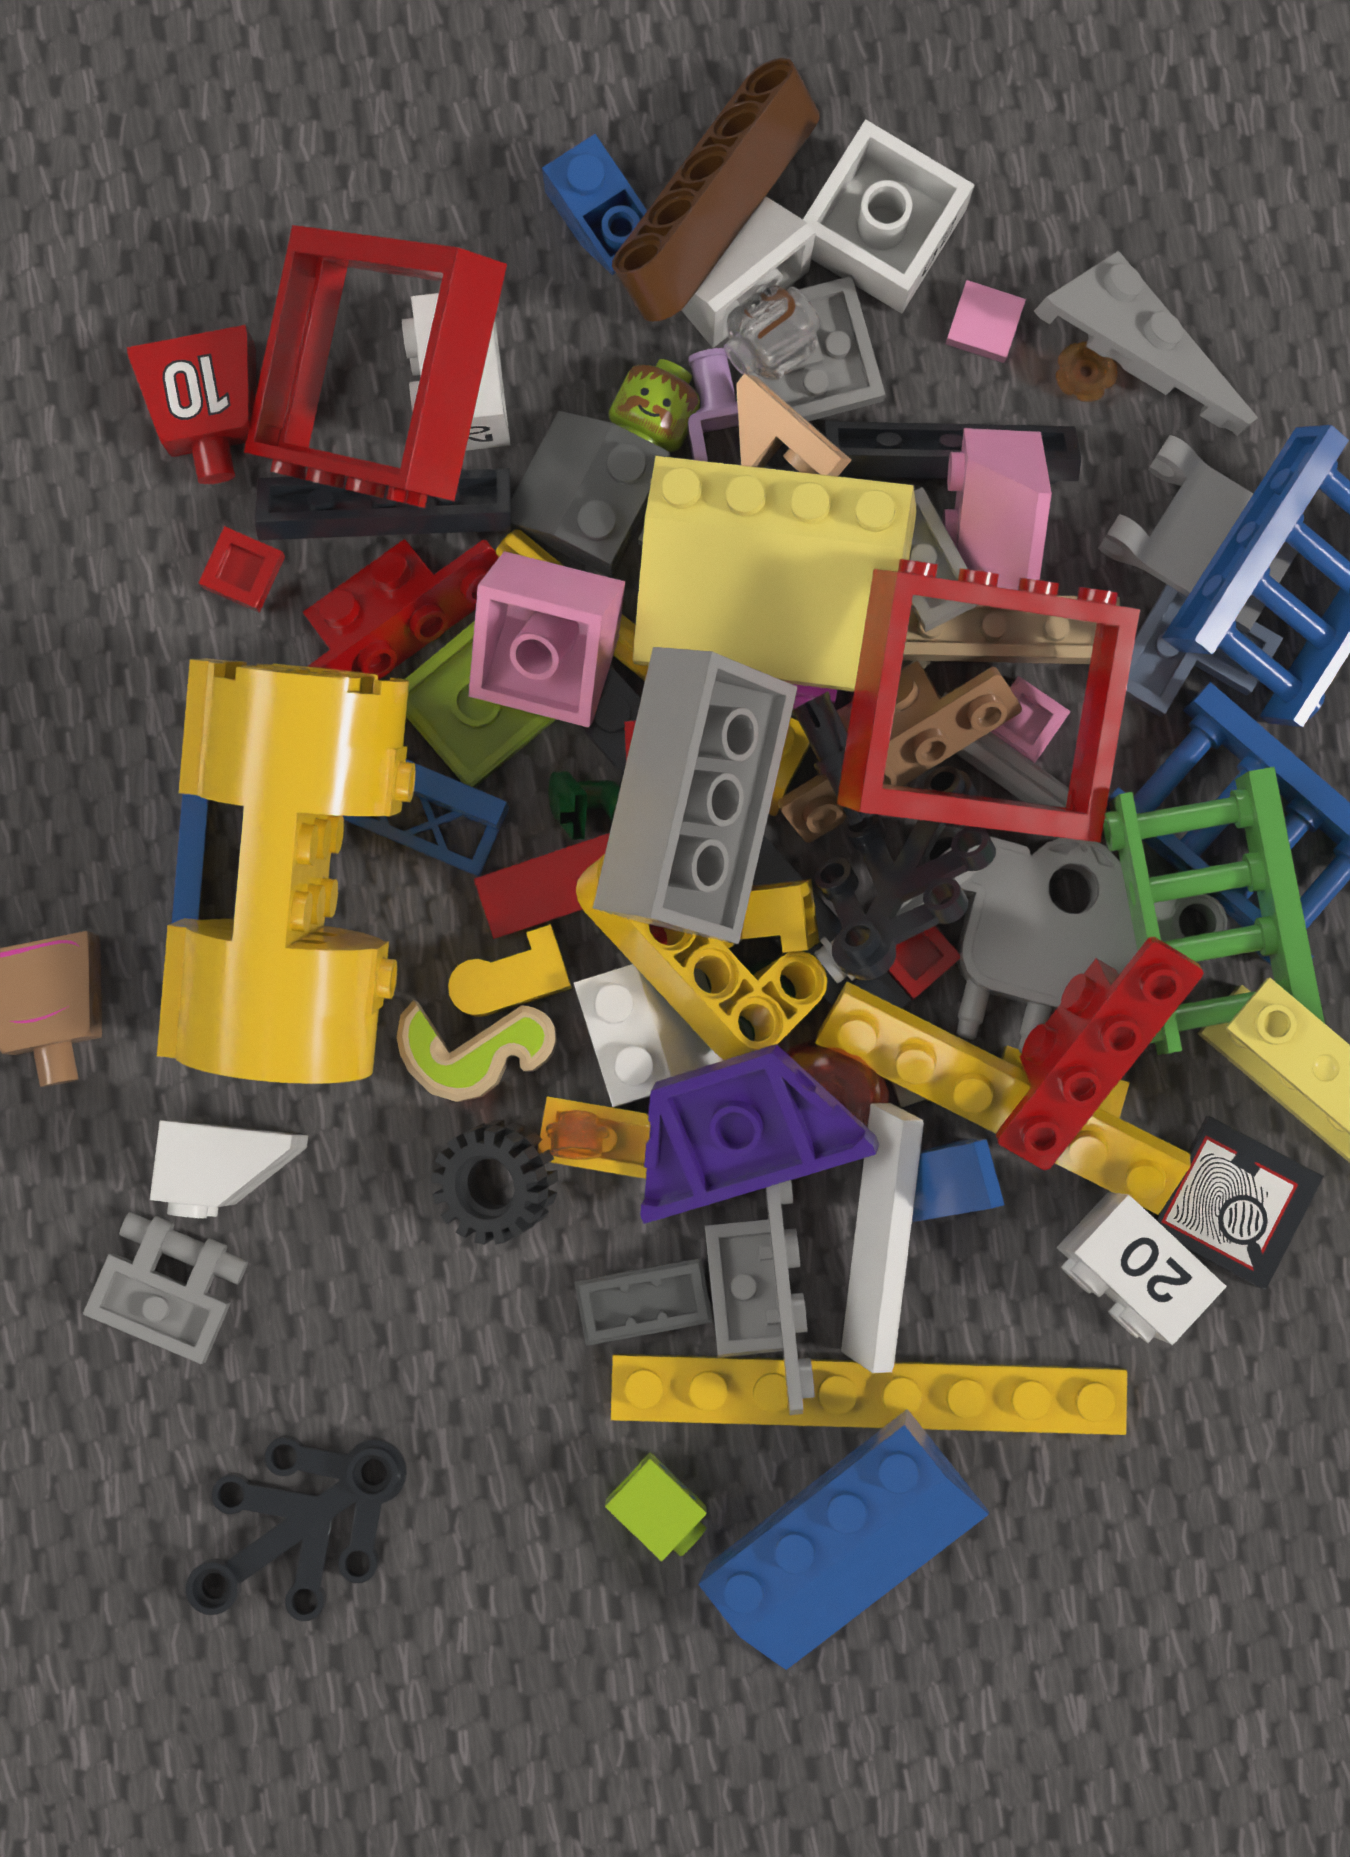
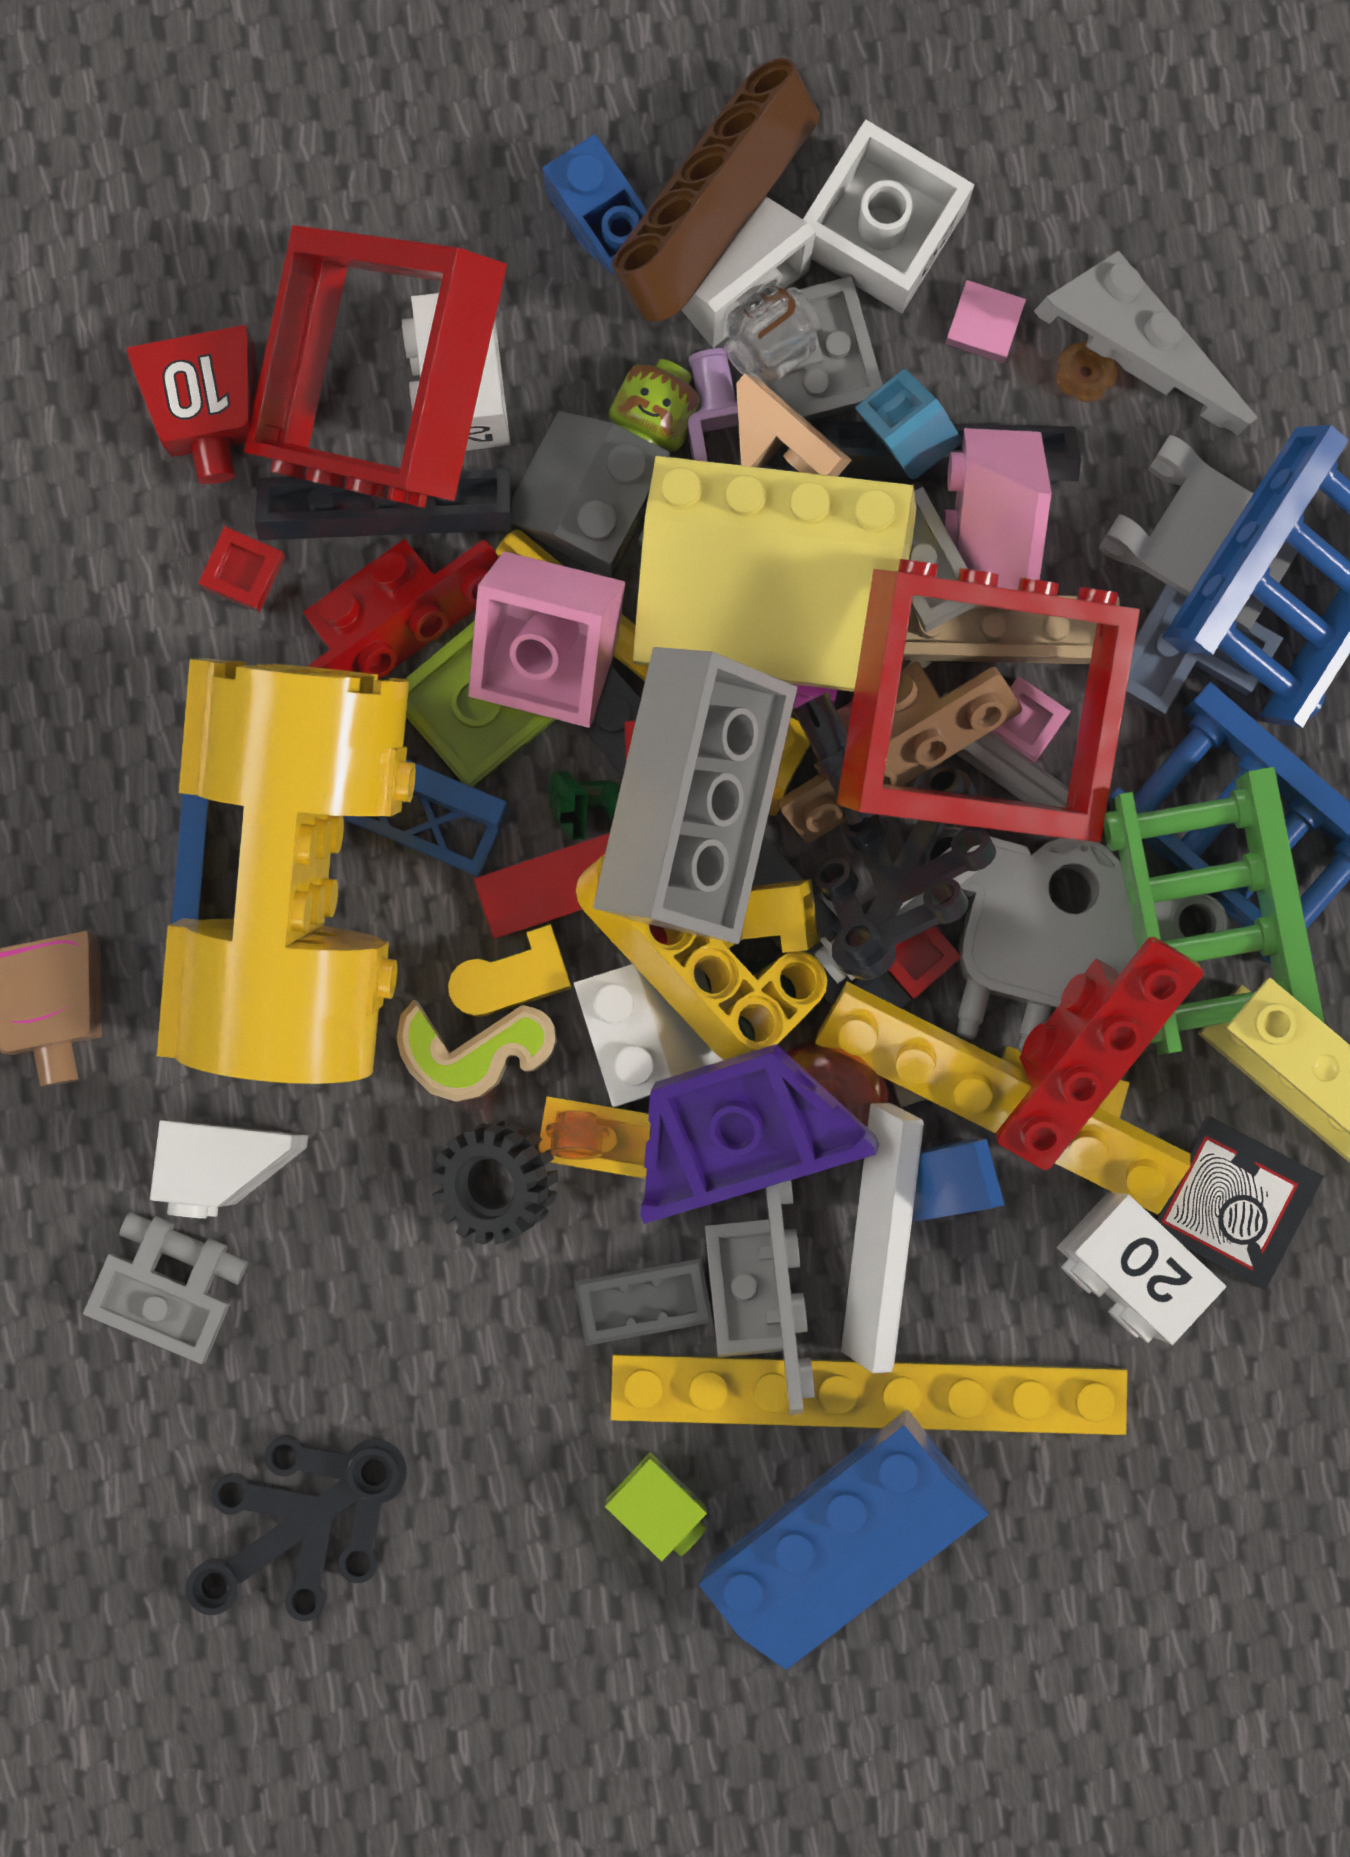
(909, 423): none -> dark azure slope

